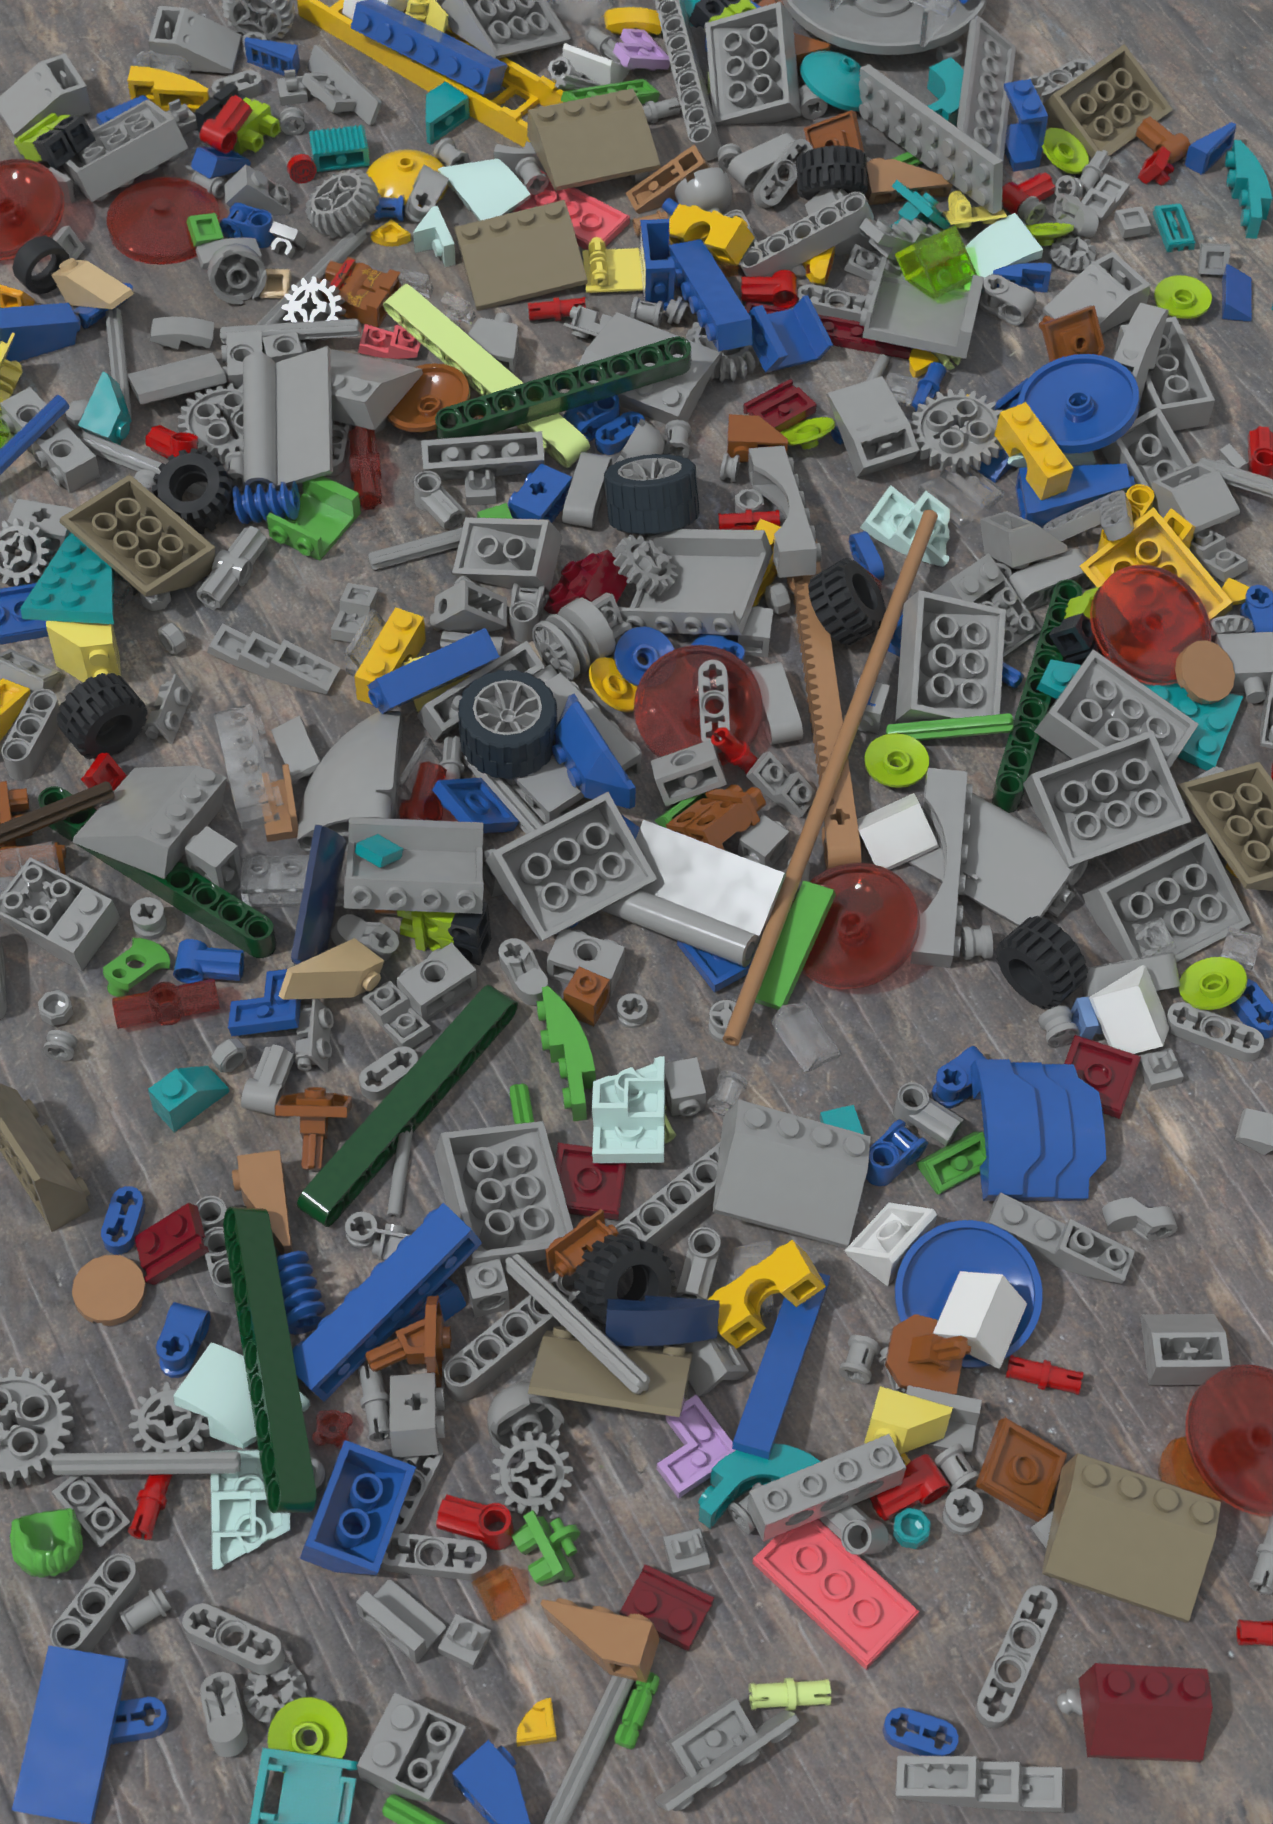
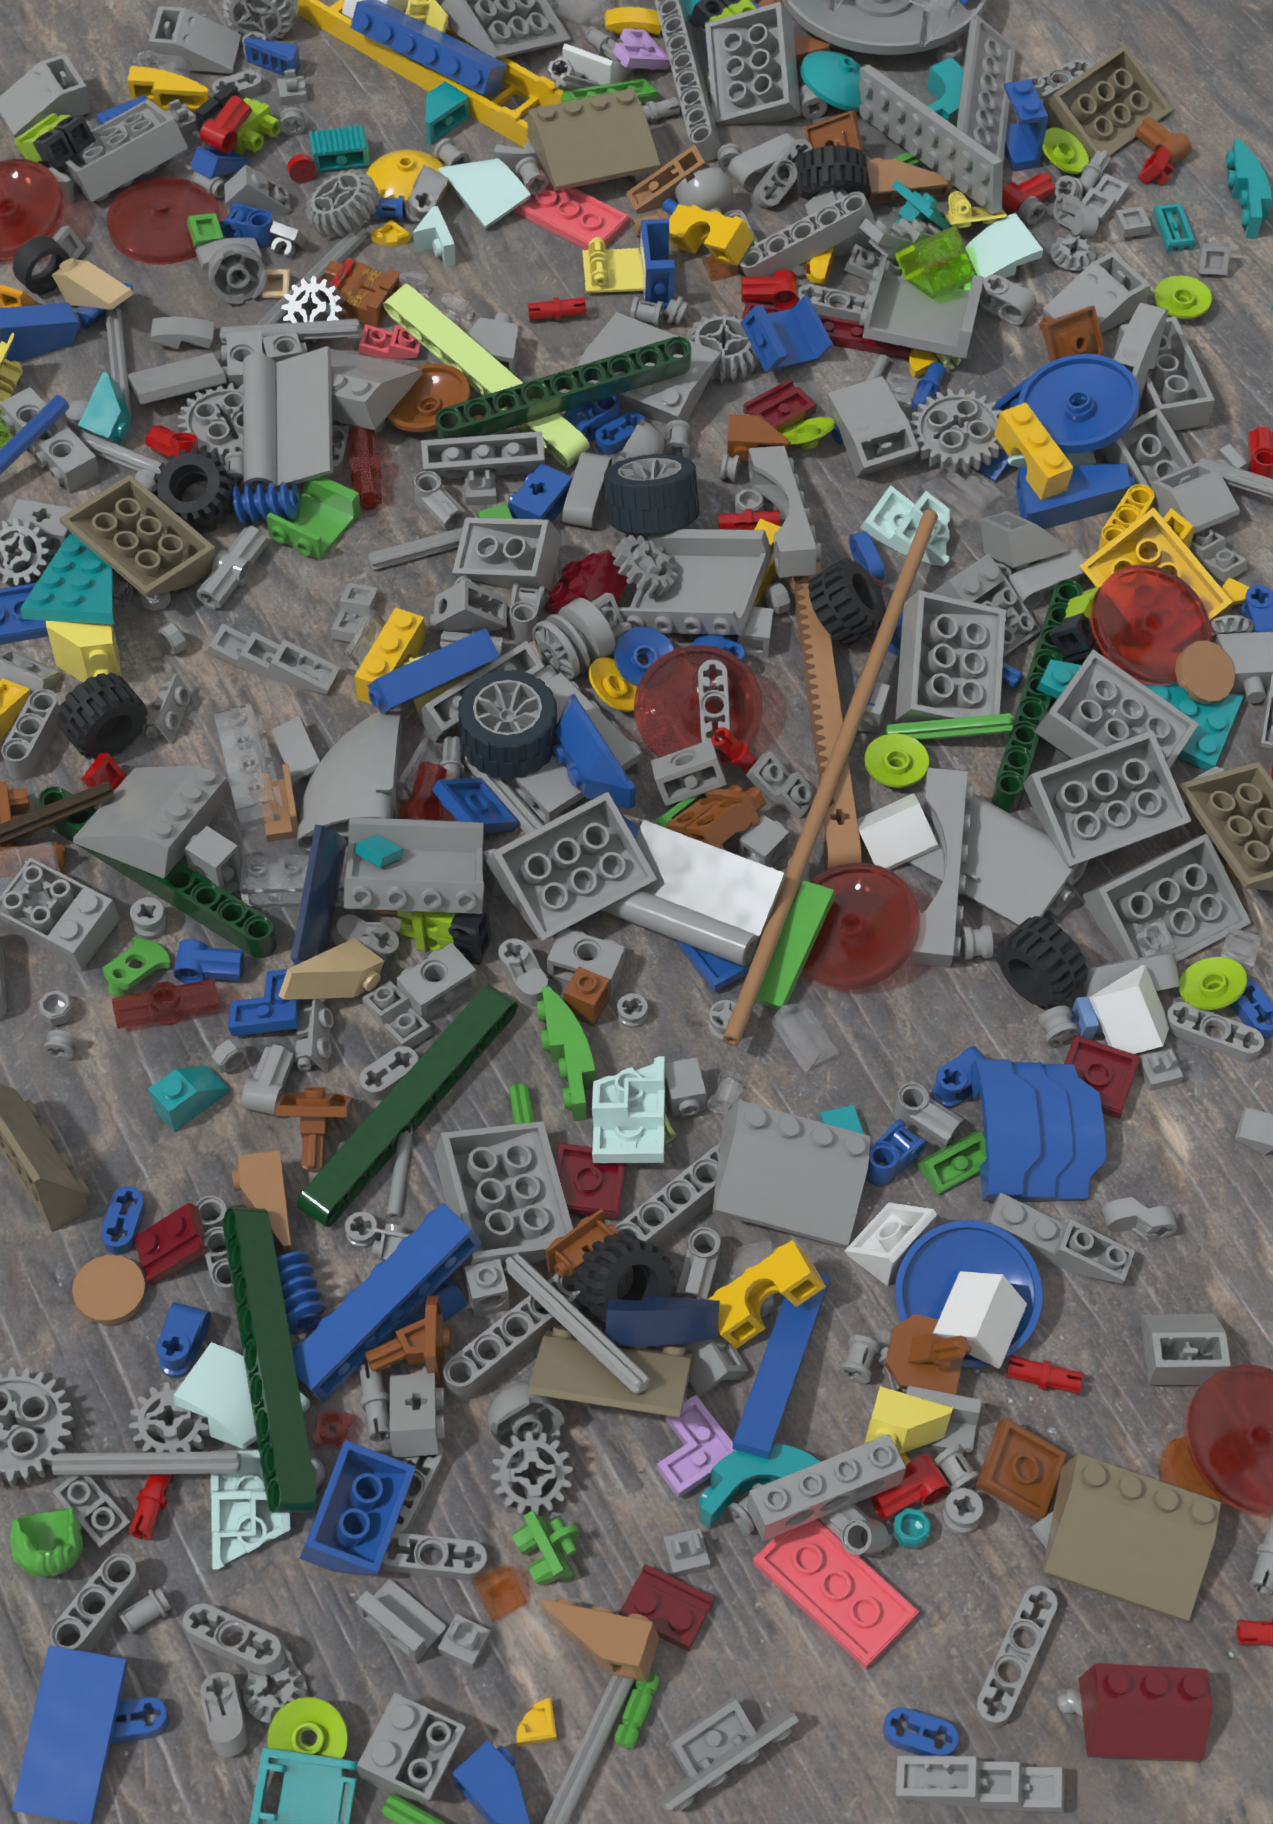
(338, 87): light grey bracket -> none
(473, 1519): red piece -> none
(520, 255): dark tan slope -> none
(585, 322): light grey hinge -> none
(710, 296): blue brick -> none
(780, 713): light grey beam -> none
(789, 1694): yellowish green pin -> none
(1028, 275): blue slope -> none
(1047, 232): lime dish -> none
(1110, 511): light grey beam -> none
(1210, 148): blue slope -> none
(1236, 295): blue slope -> none

